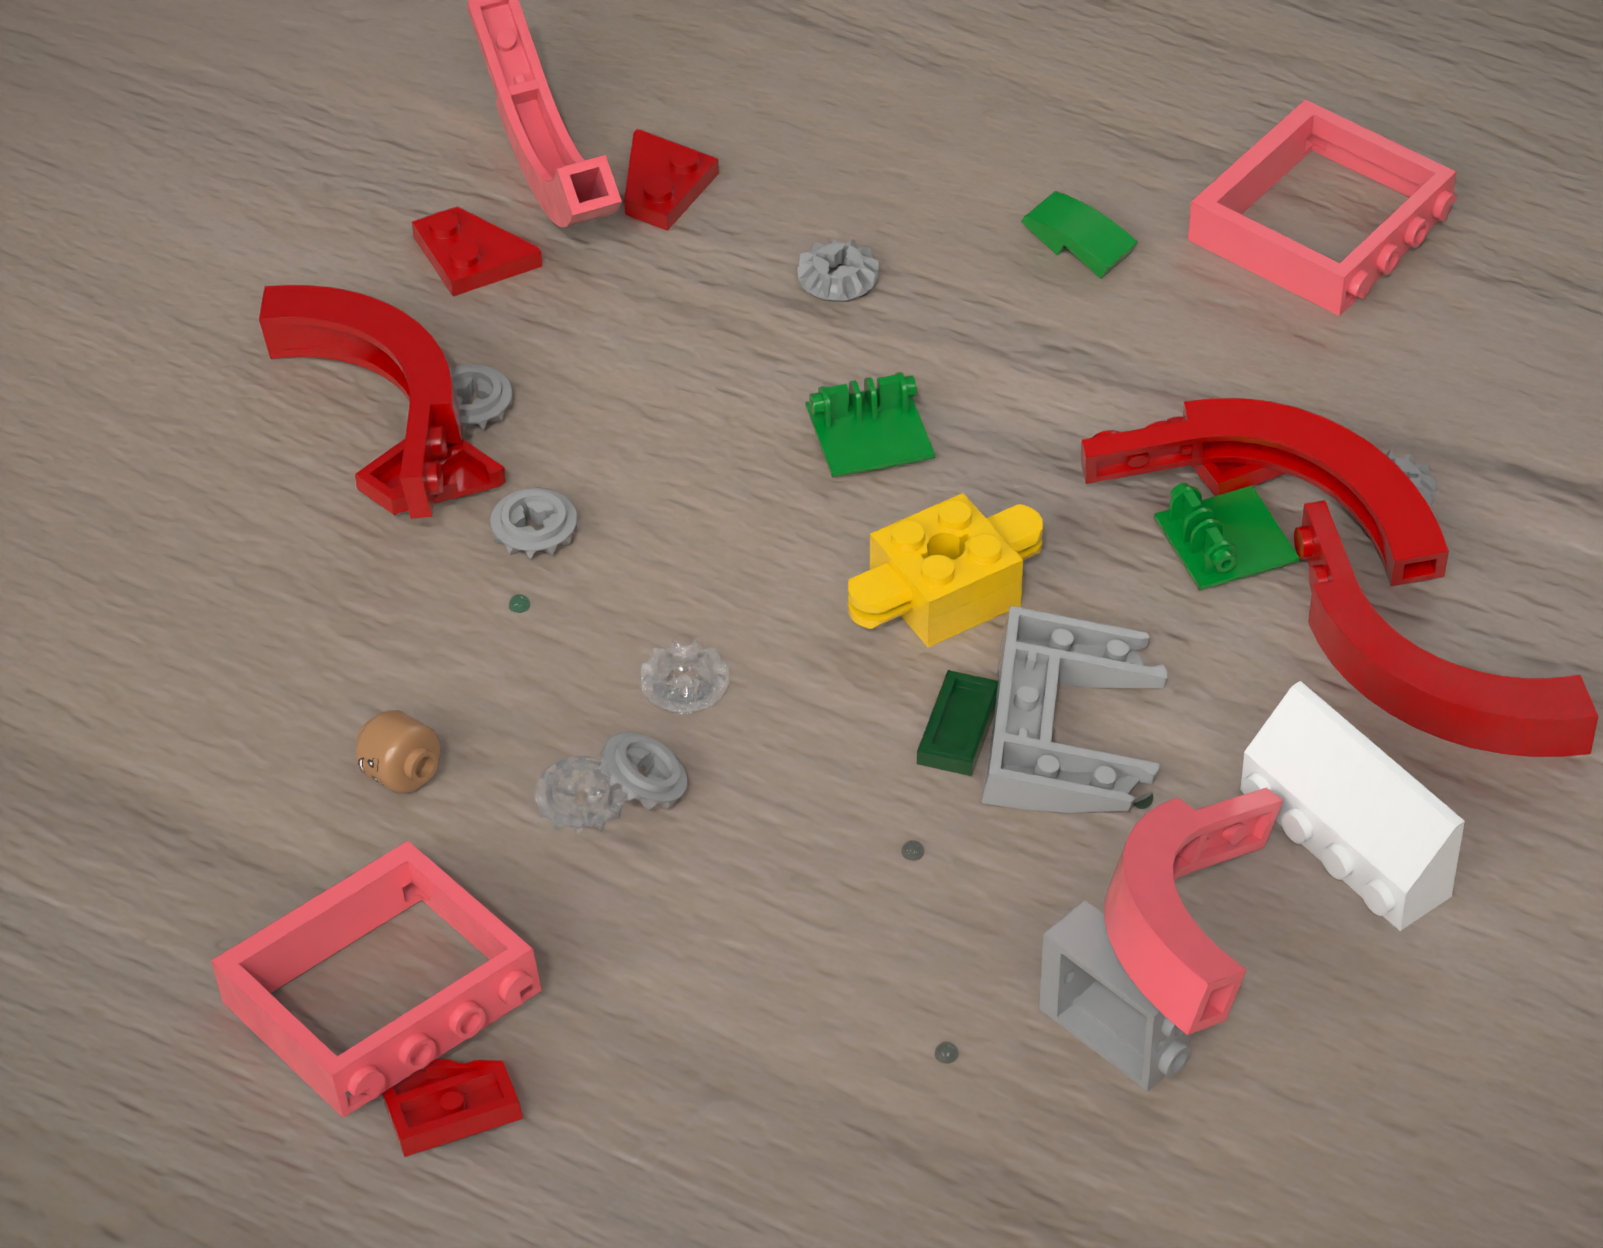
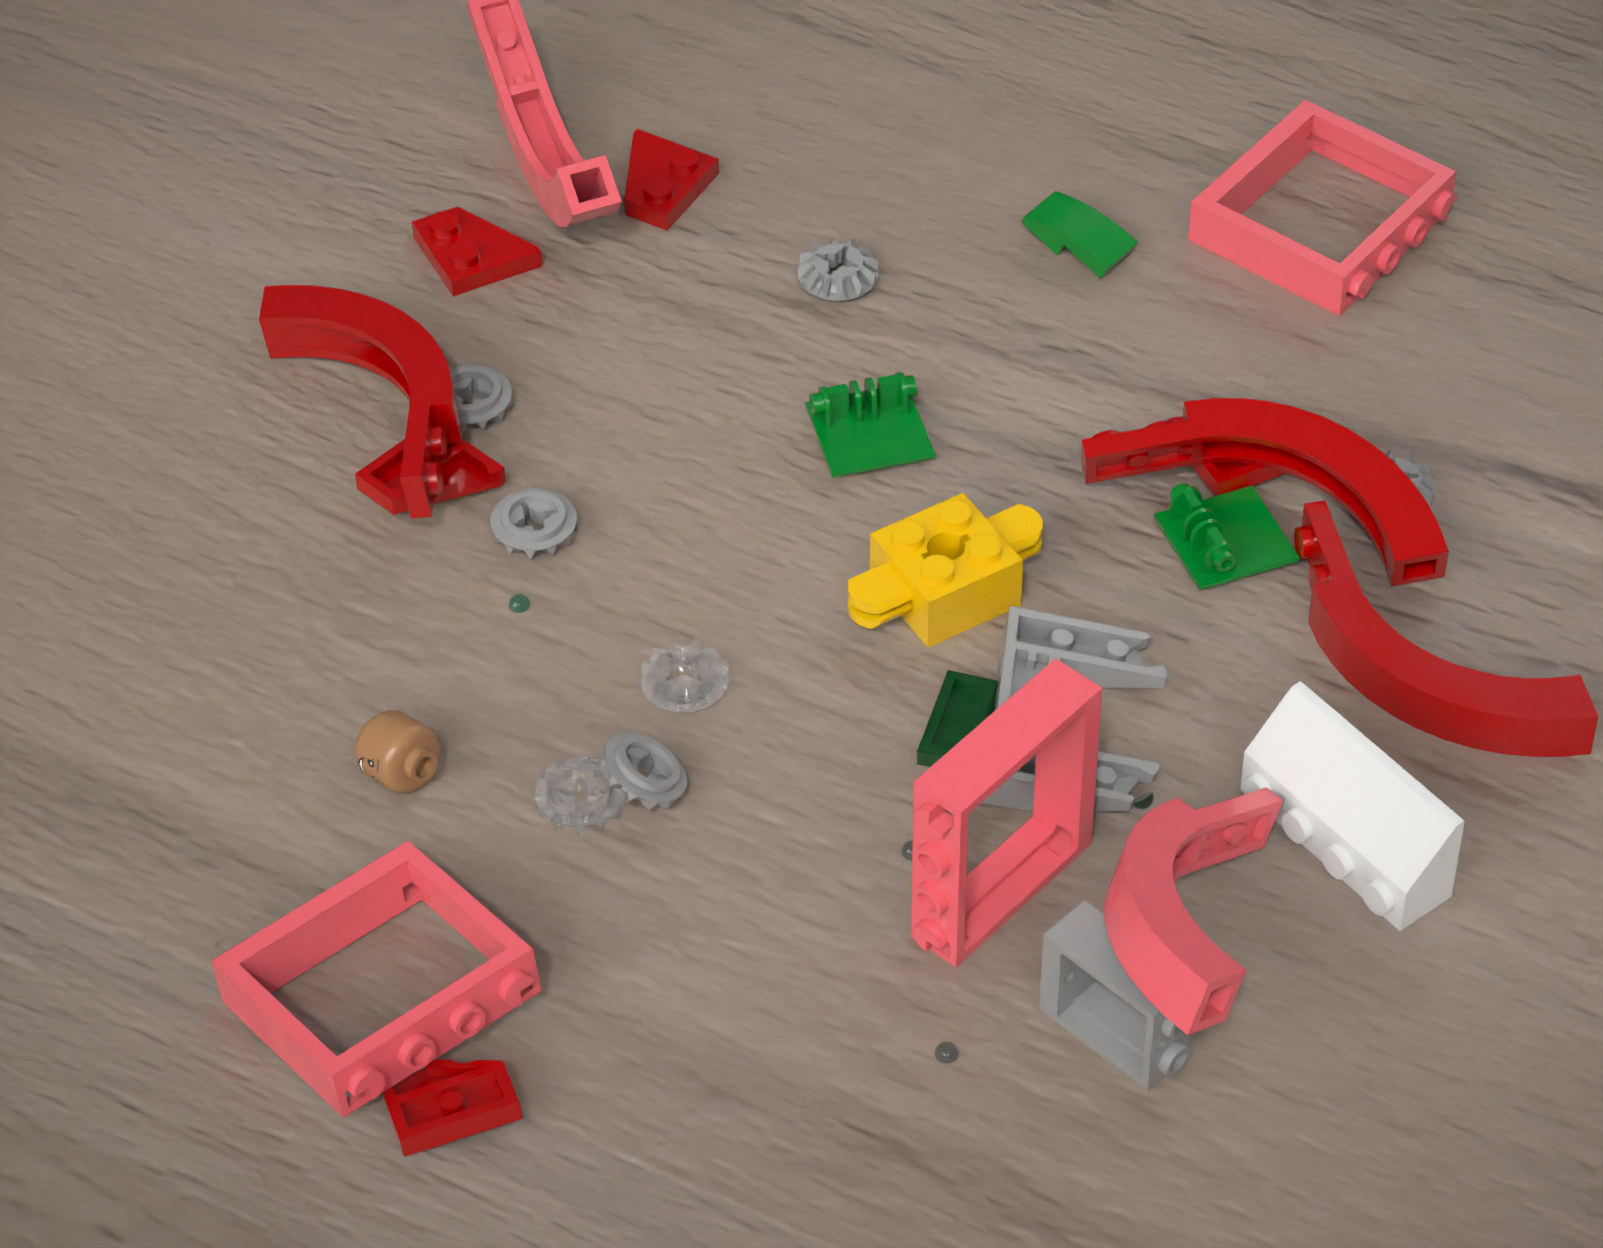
(1049, 718): none -> coral window

